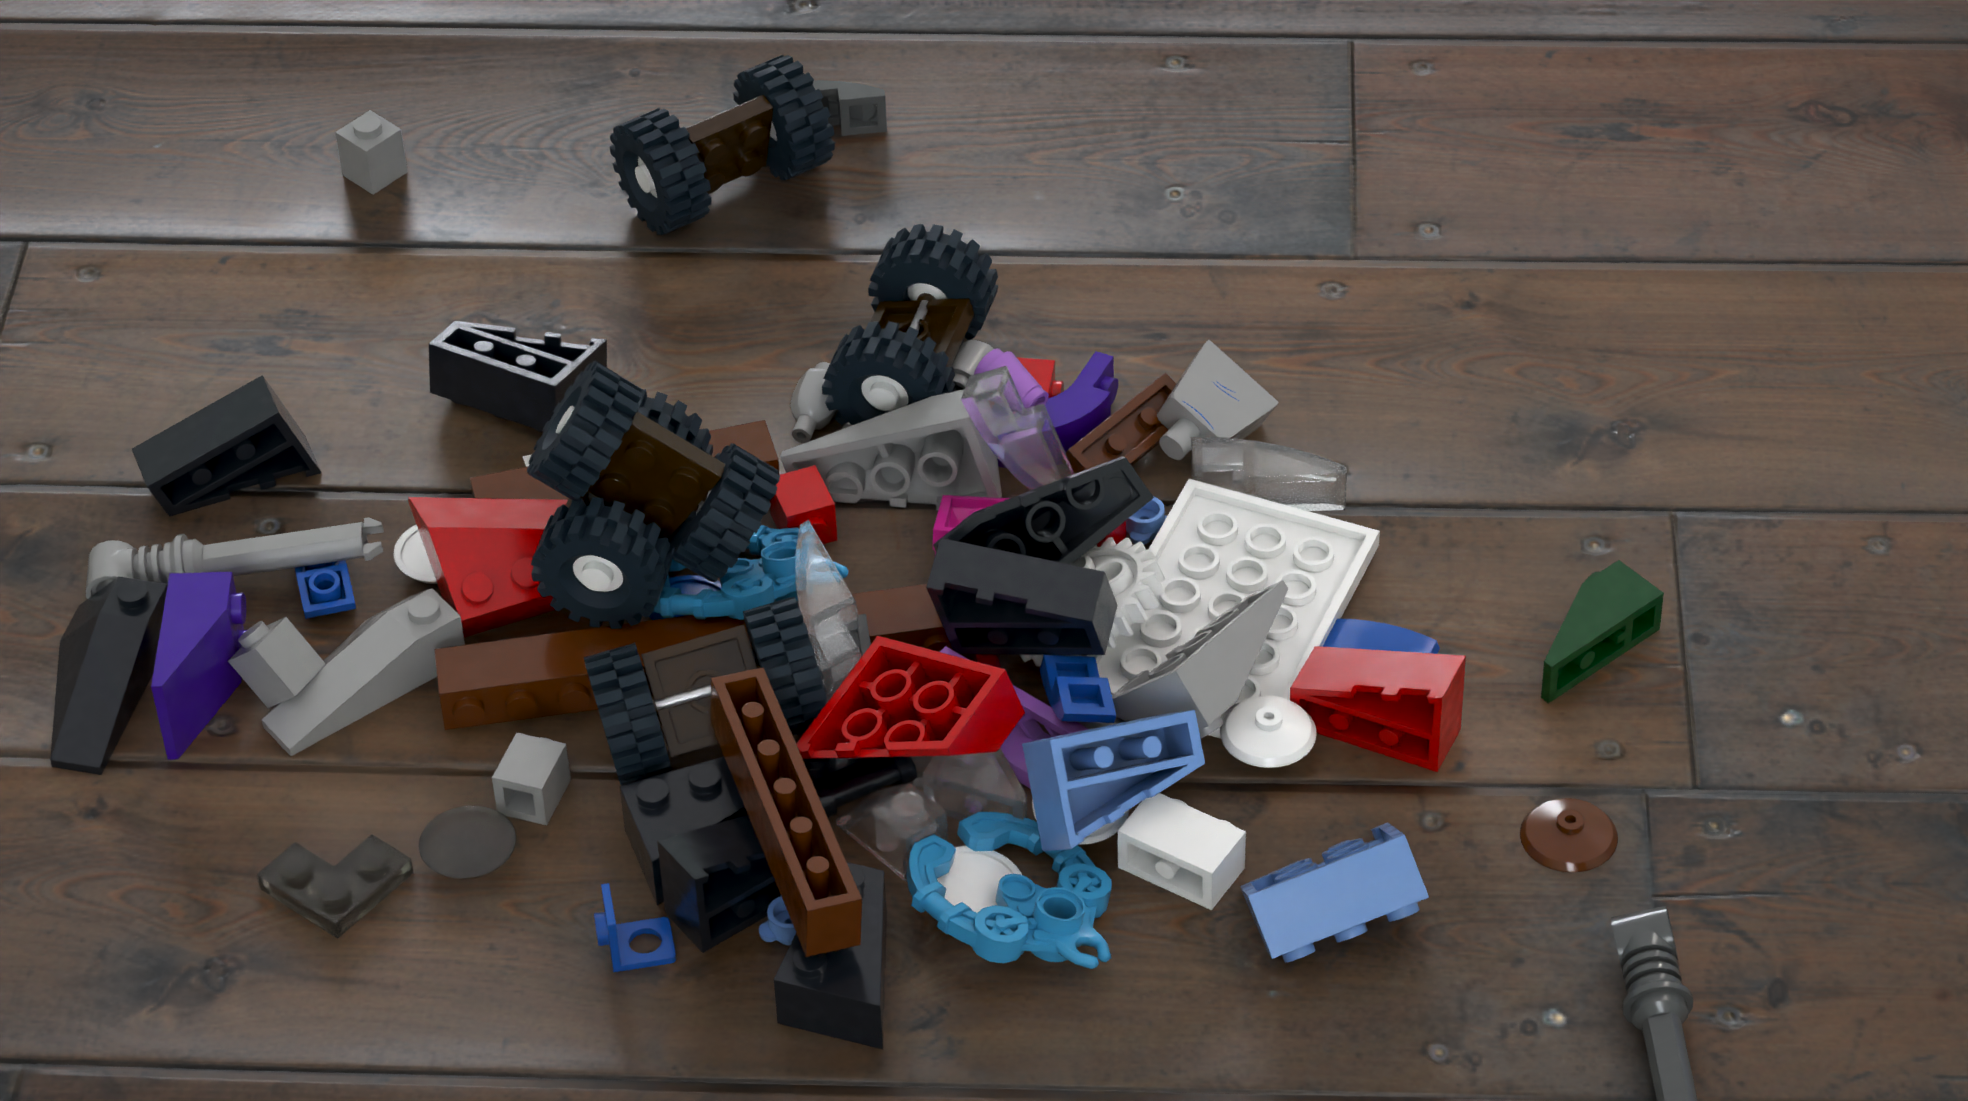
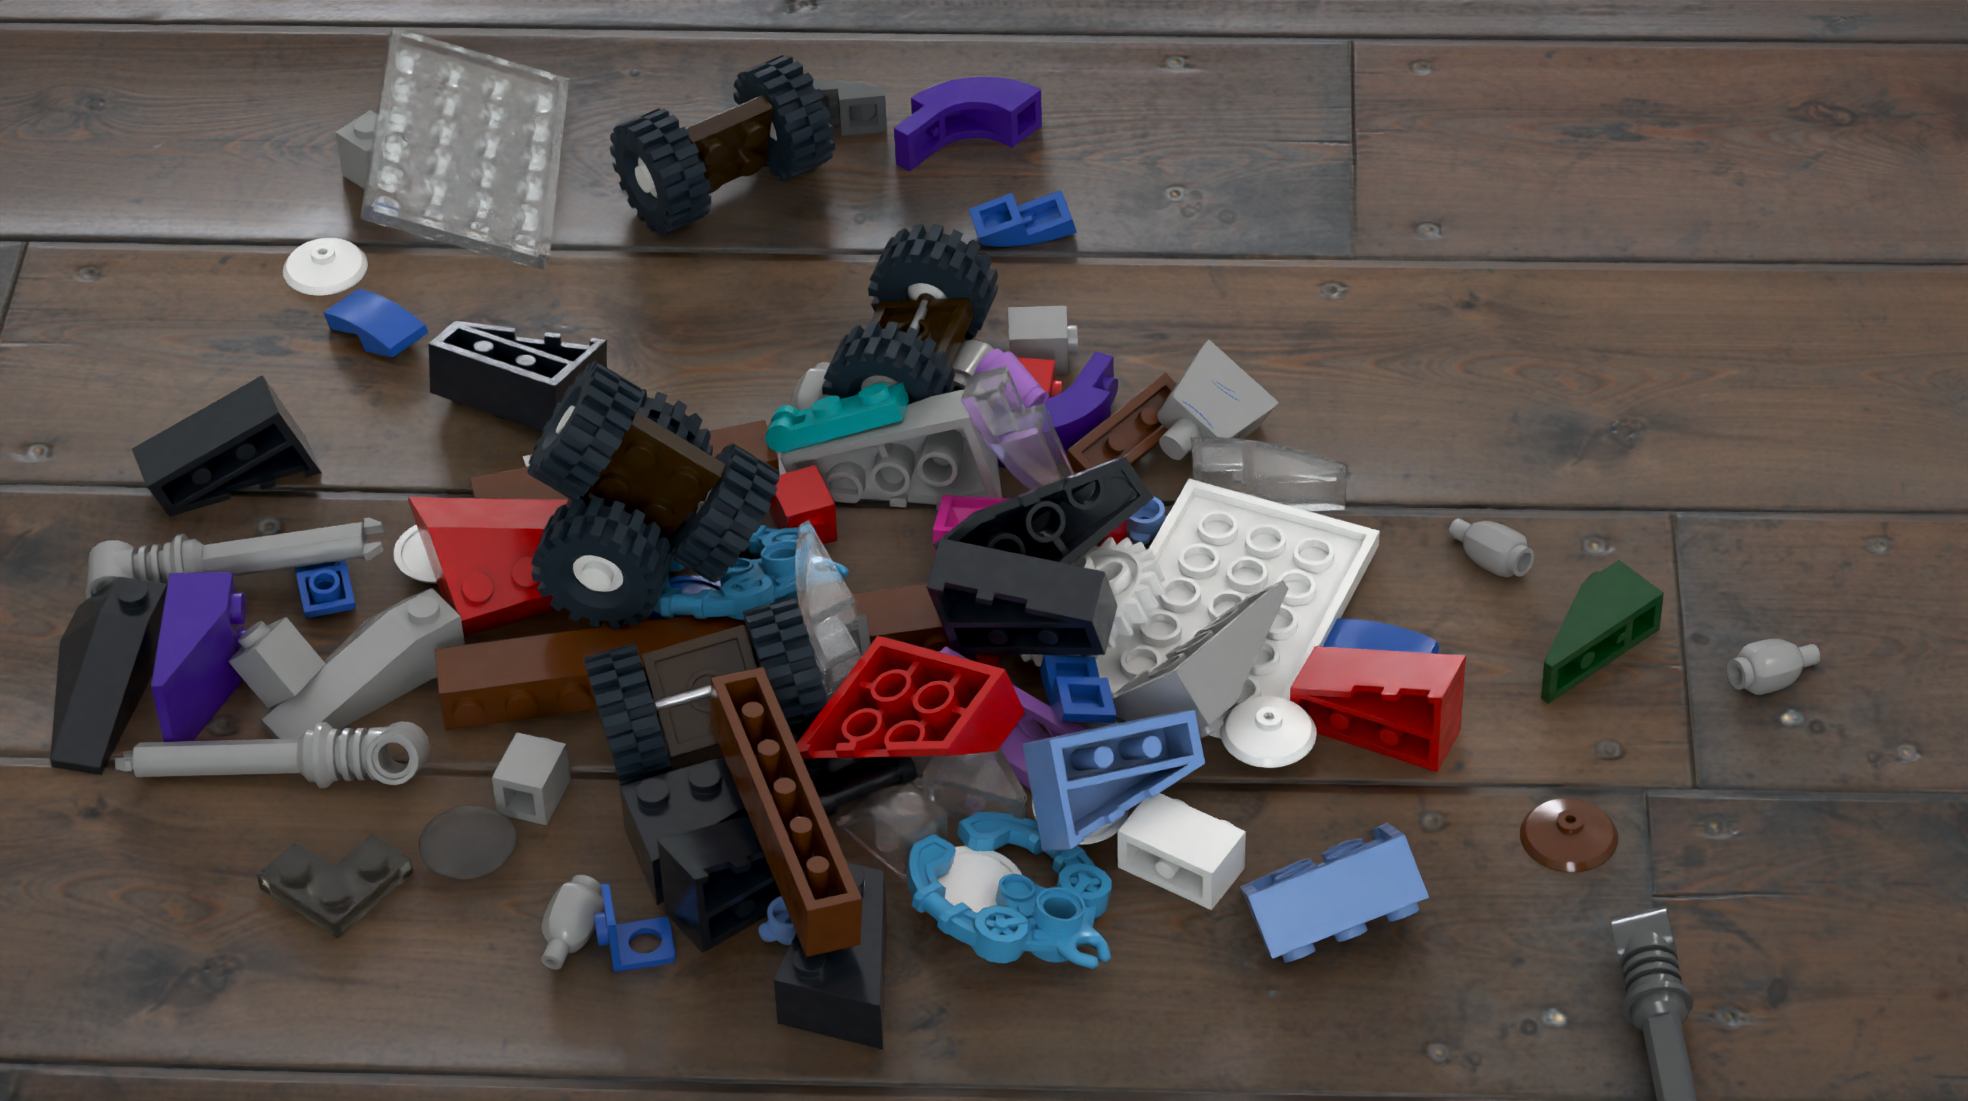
(319, 755): none -> light grey piece
(325, 266): none -> white piece
(378, 322): none -> blue slope
(466, 149): none -> clear plate
(570, 919): none -> light grey plant
(836, 417): none -> teal plate
(967, 109): none -> dark purple arch
(1037, 221): none -> blue slope
(1042, 334): none -> light grey brick
(1494, 547): none -> light grey plant
(1770, 665): none -> light grey plant

